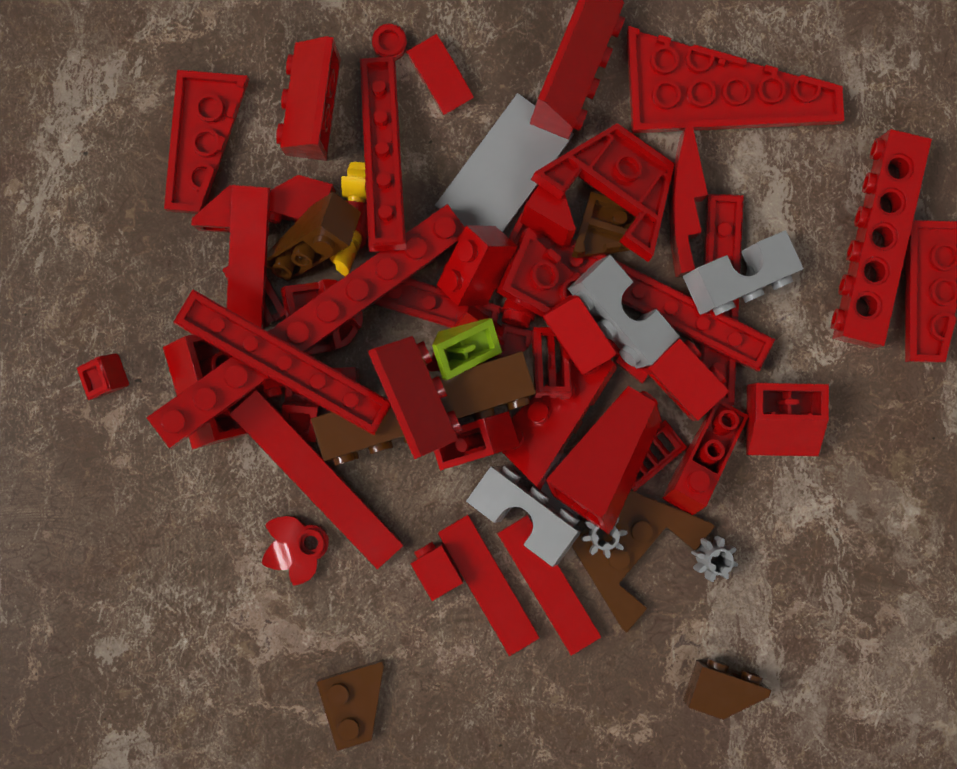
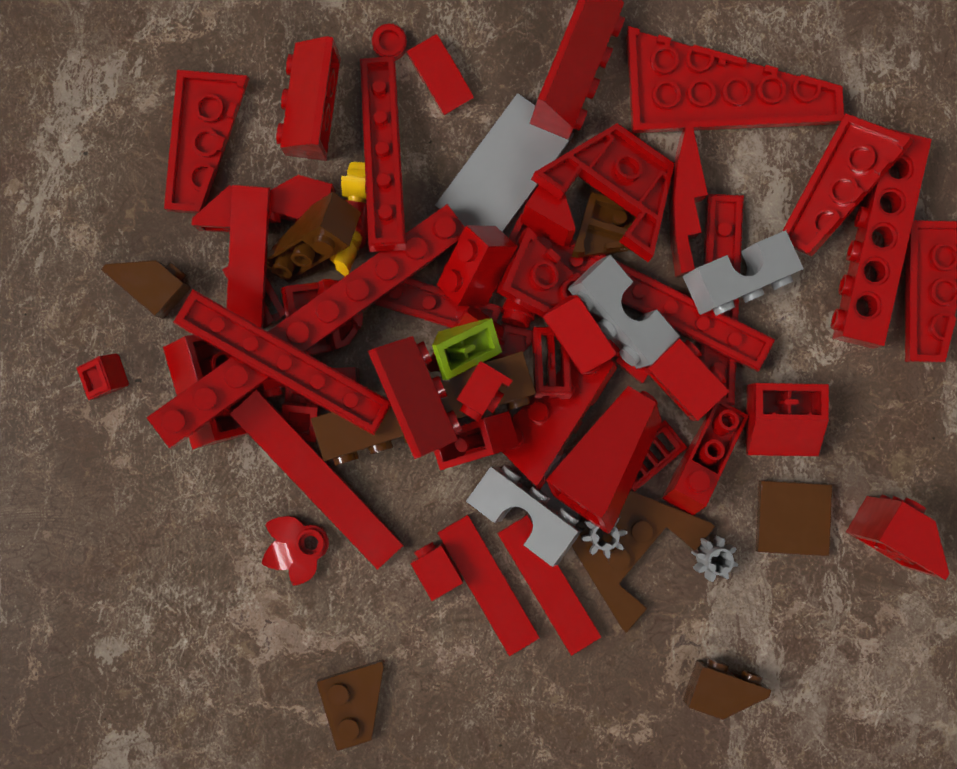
(150, 283): none -> reddish brown slope
(482, 391): none -> red brick
(793, 518): none -> reddish brown tile
(846, 173): none -> red wing
(901, 533): none -> red slope

